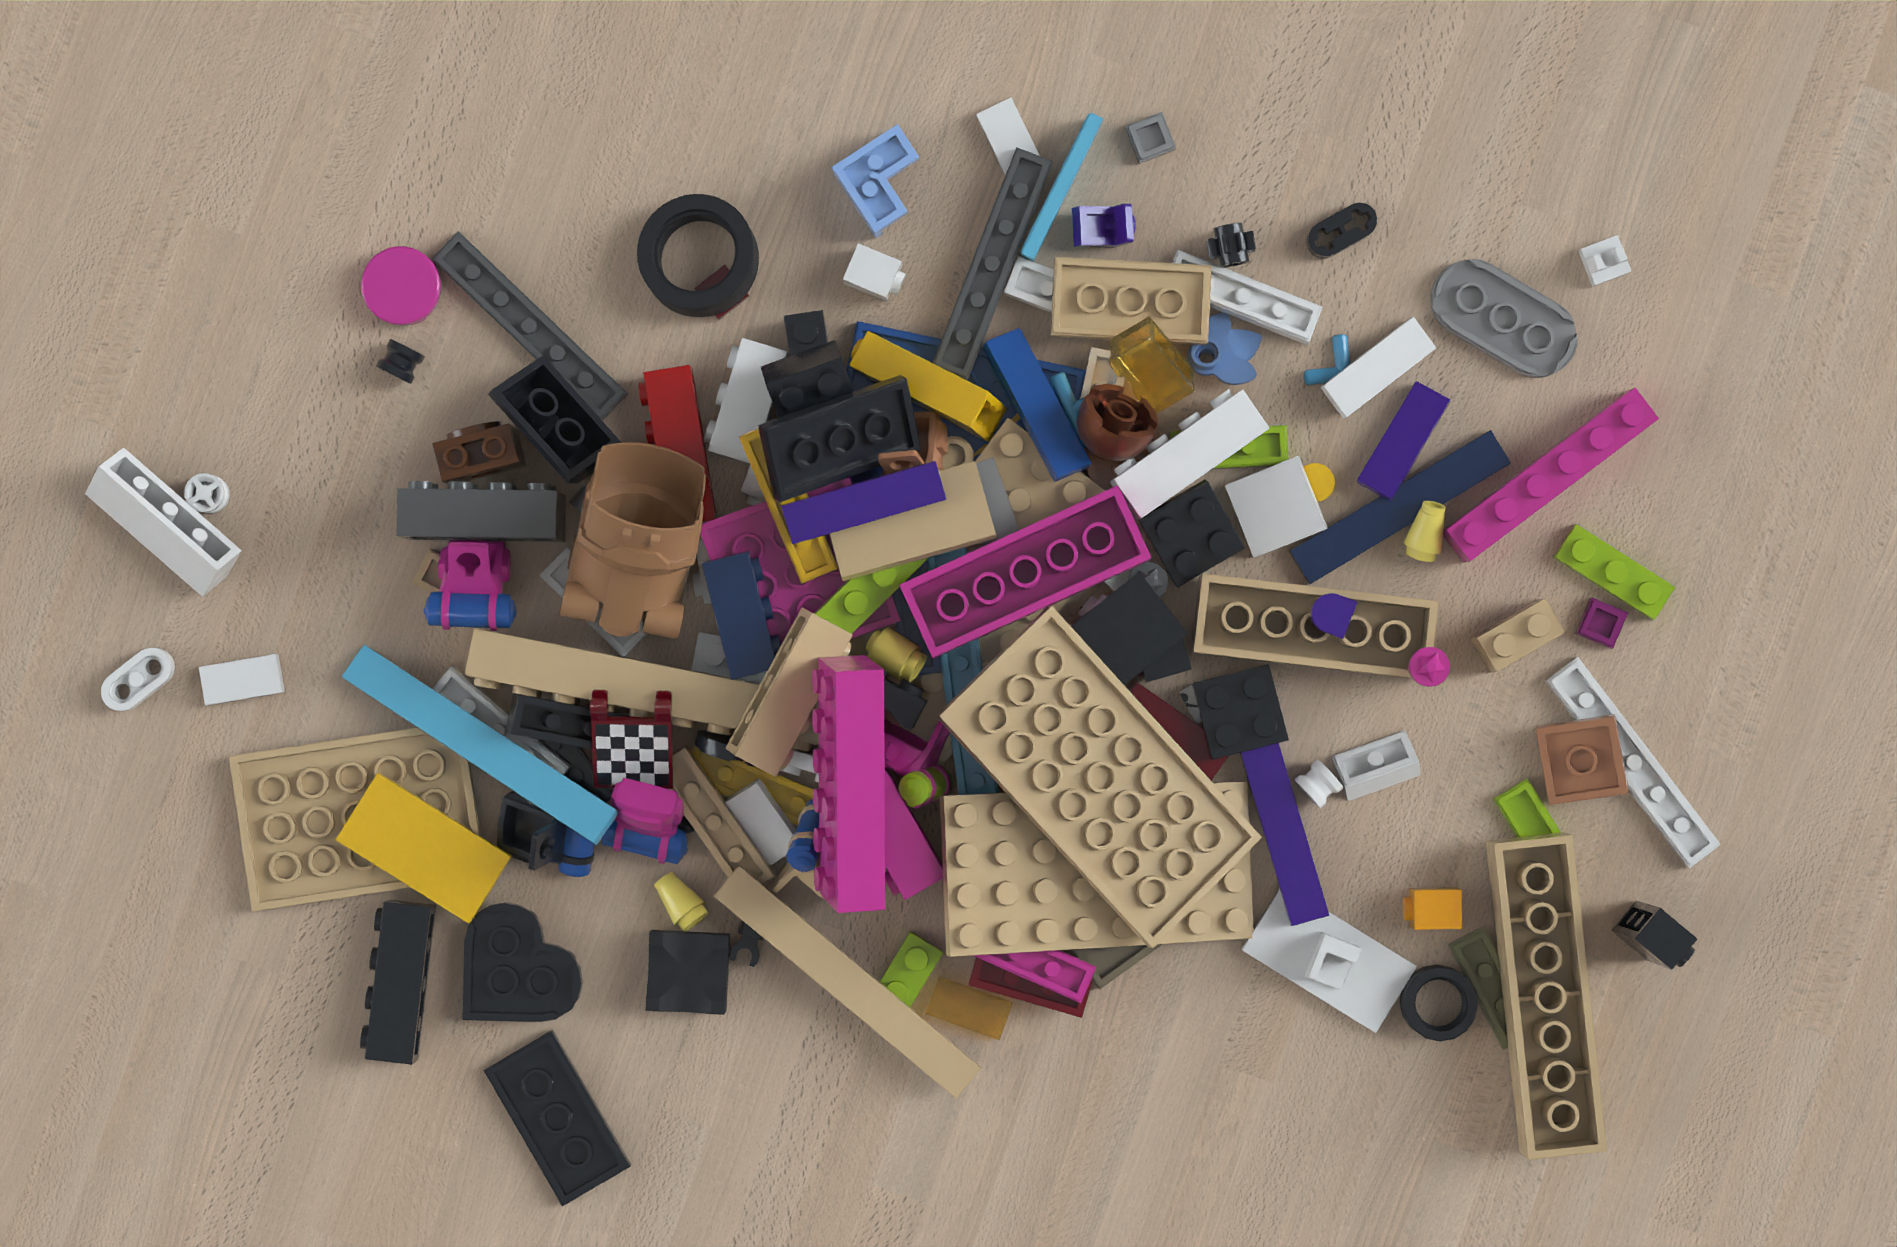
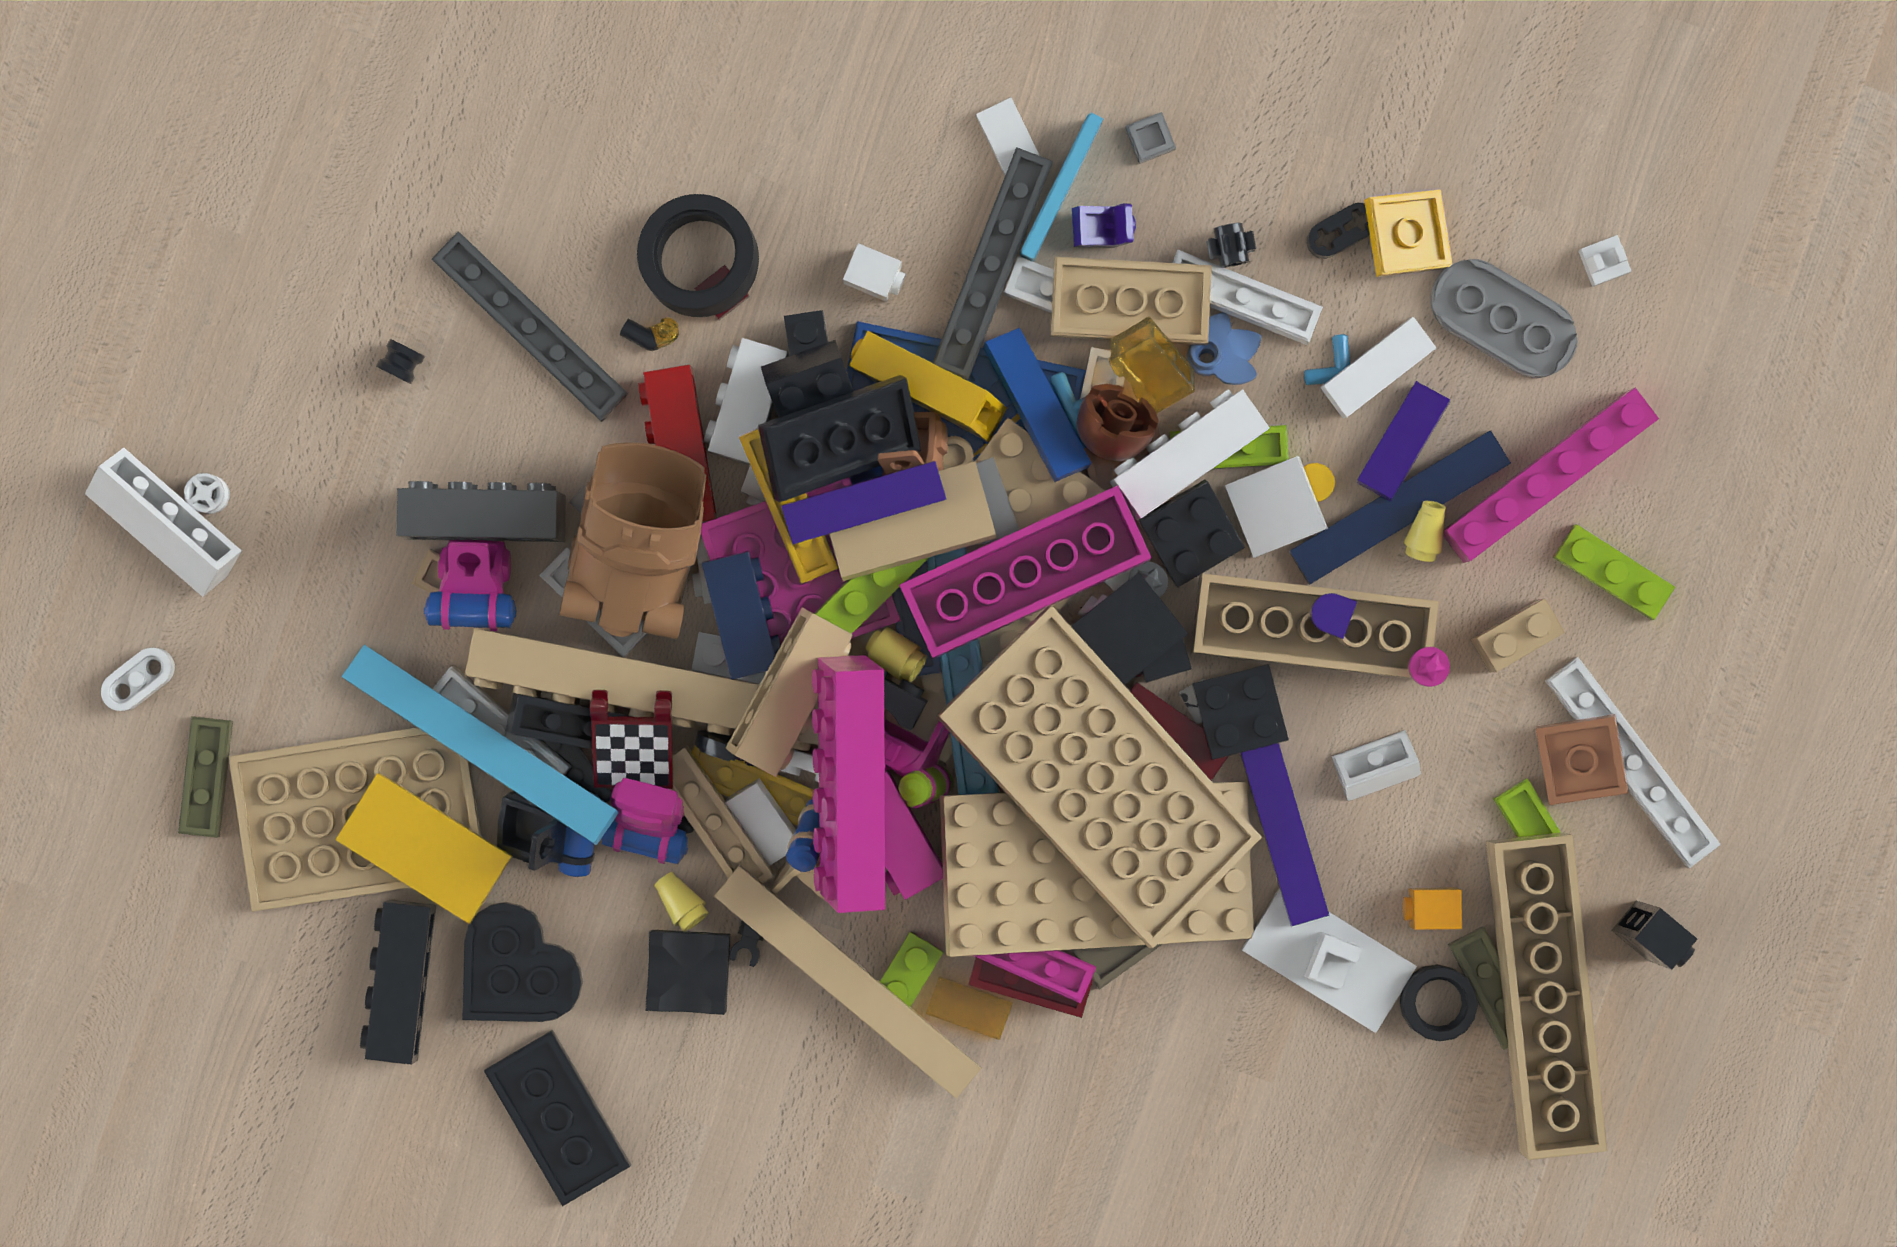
(205, 777): none -> olive tile
(241, 679): white tile -> none
(401, 286): dark pink tile -> none
(479, 452): reddish brown brick -> none
(554, 419): black slope -> none
(653, 337): none -> arm
(866, 177): light blue panel -> none
(1318, 783): white wheel -> none
(1408, 232): none -> yellow tile
(1601, 623): magenta tile -> none

